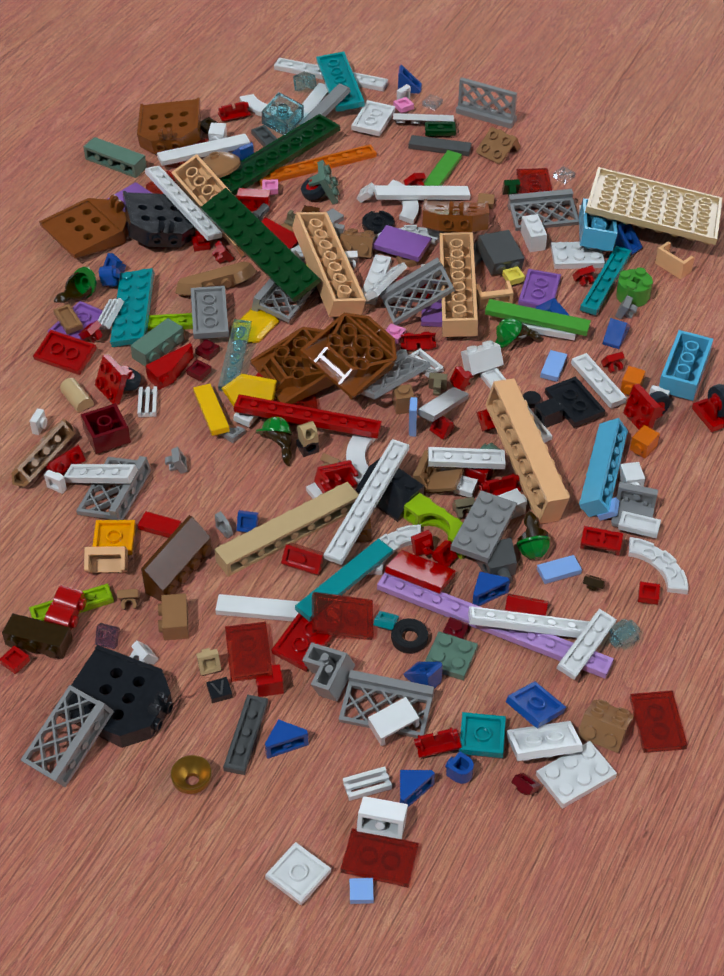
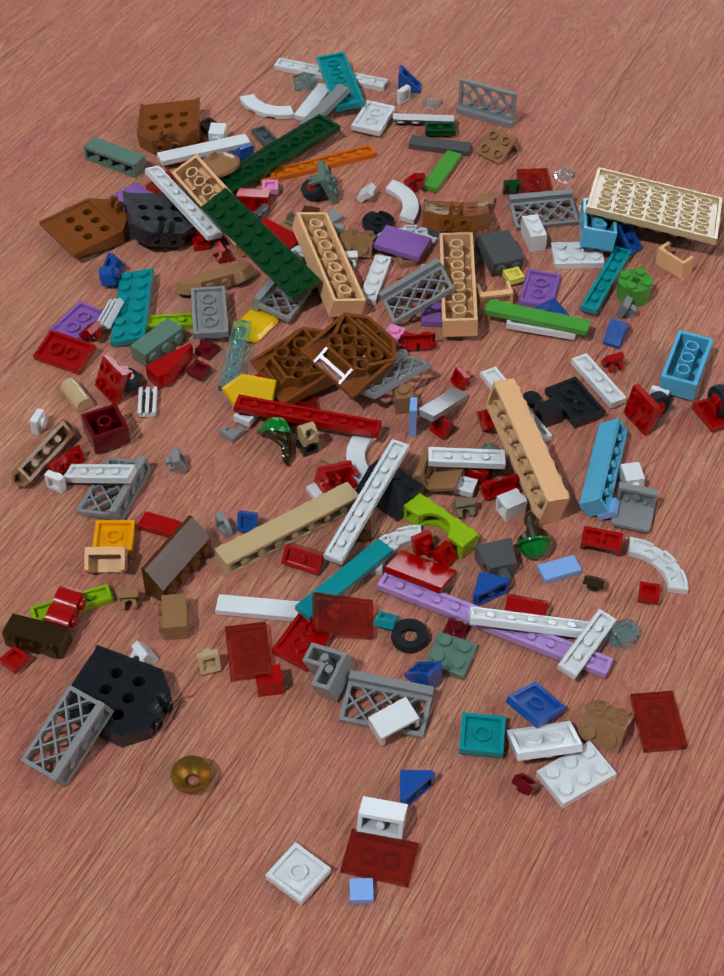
(68, 319): medium nougat tile -> none
(78, 286): piece -> none
(107, 635): clear purple tile -> none
(211, 409): yellow tile -> none
(219, 689): black tile -> none
(227, 112): red hinge -> none
(245, 735): dark grey tile -> none
(282, 114): clear light blue brick -> none
(285, 738): blue slope -> none
(365, 780): white tile -> none
(385, 281): white tile -> none
(388, 192): white tile -> none
(403, 105): bright pink plate -> none
(437, 382): dark tan tile -> none
(438, 367): white tile -> none
(443, 742): red hinge -> none
(460, 768): blue plate -> none
(482, 357): white brick -> none
(483, 526): light grey plate -> none
(512, 331): green piece -> none
(553, 365): light blue tile -> none
(584, 273): red tile -> none
(632, 377): orange brick -> none
(639, 524): white tile -> none
(644, 441): orange brick -> none

